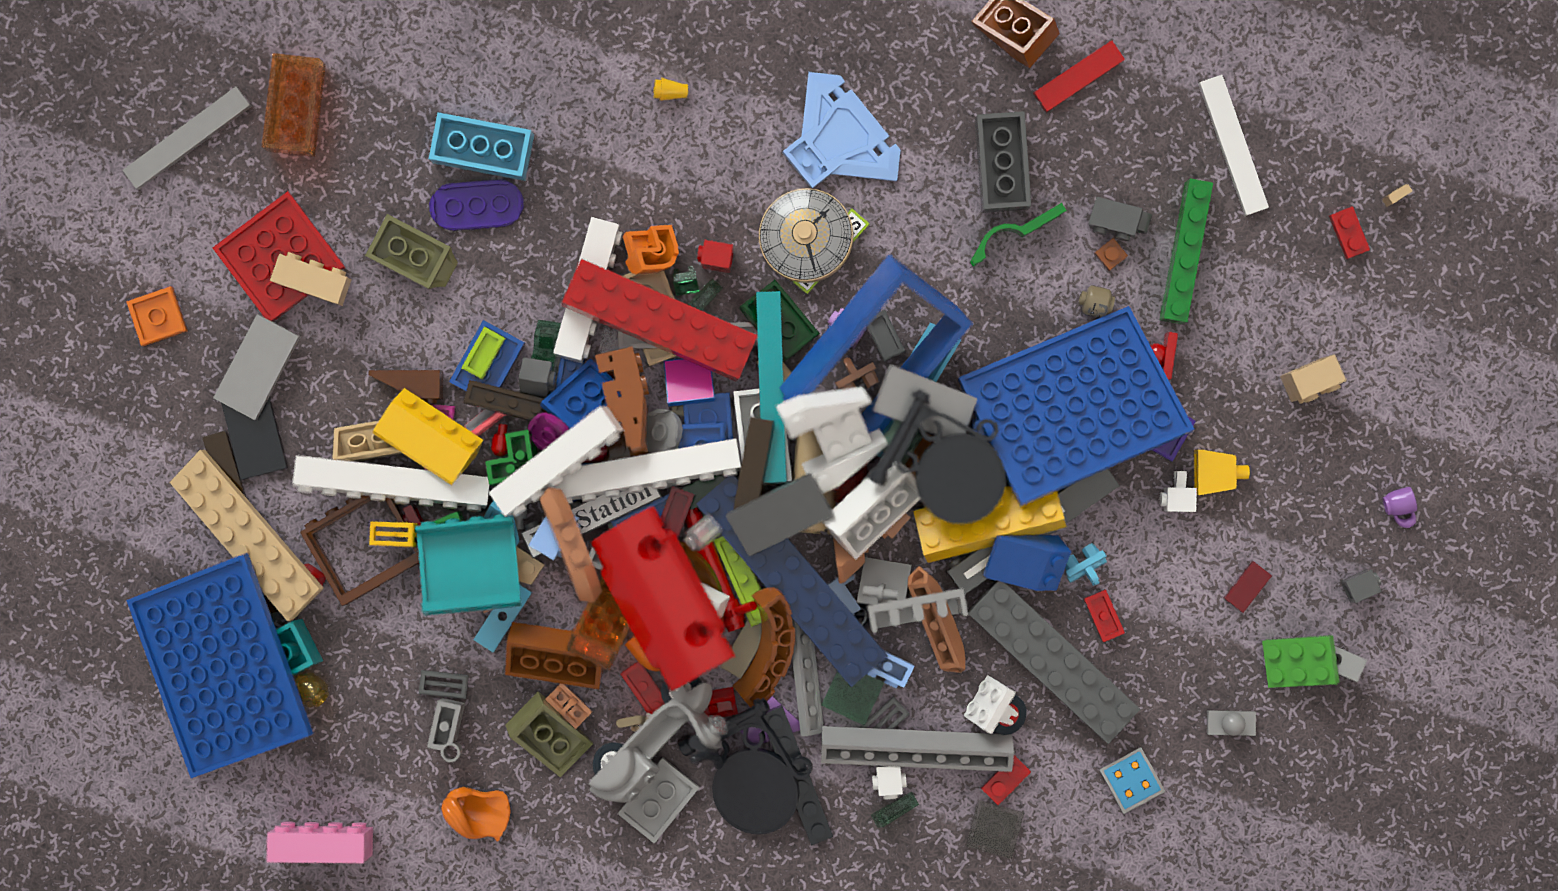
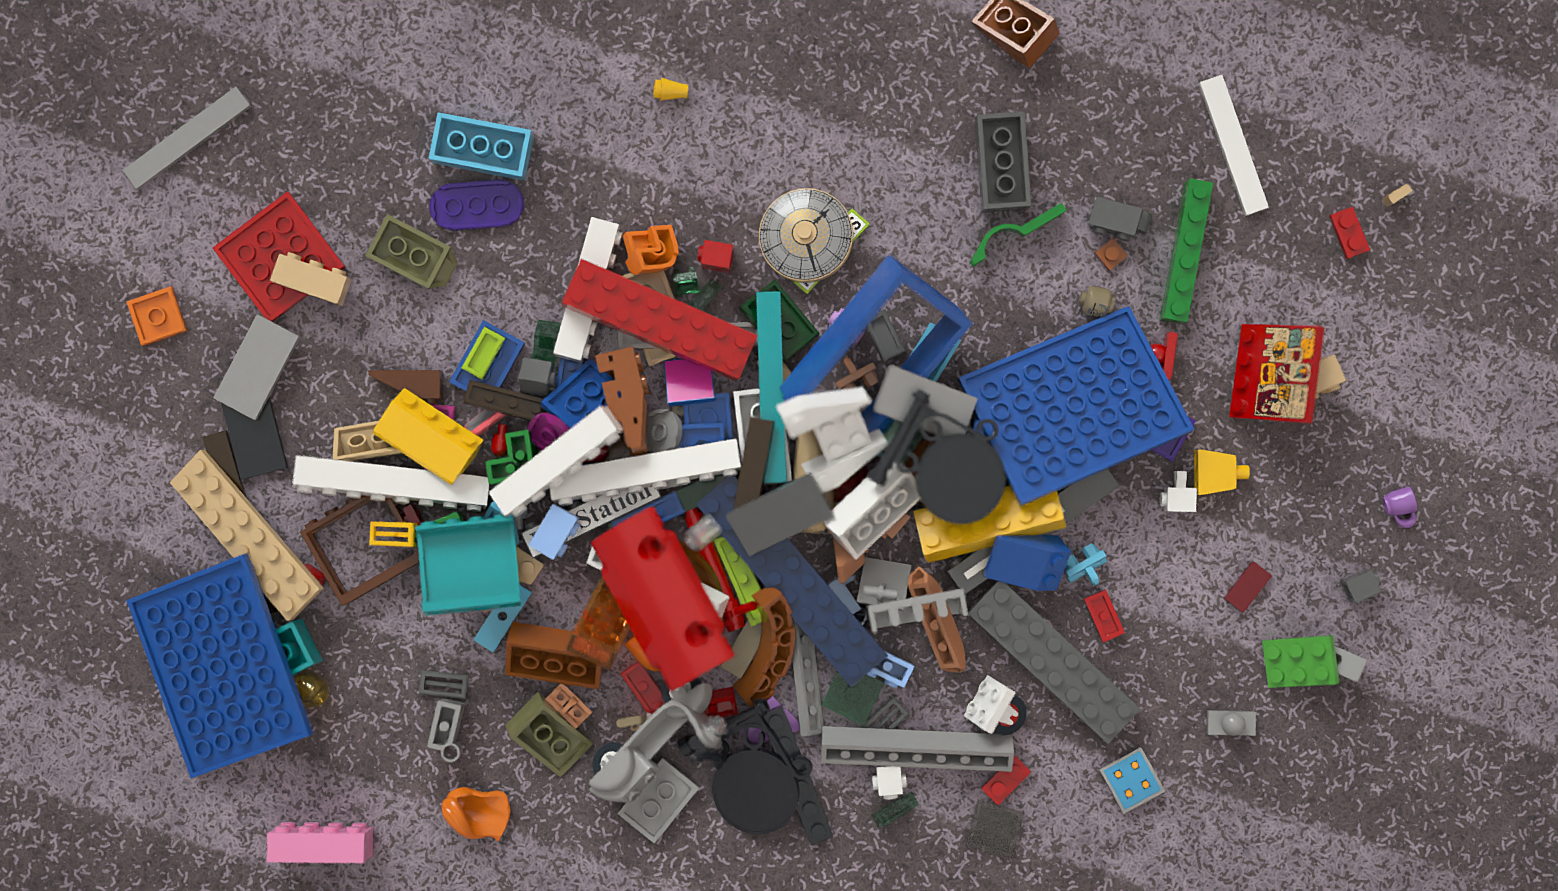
(293, 104): clear orange brick -> none
(570, 544): nougat brick -> none
(676, 510): dark red tile -> none
(840, 136): light blue plate -> none
(1079, 76): red tile -> none
(1277, 372): none -> plate

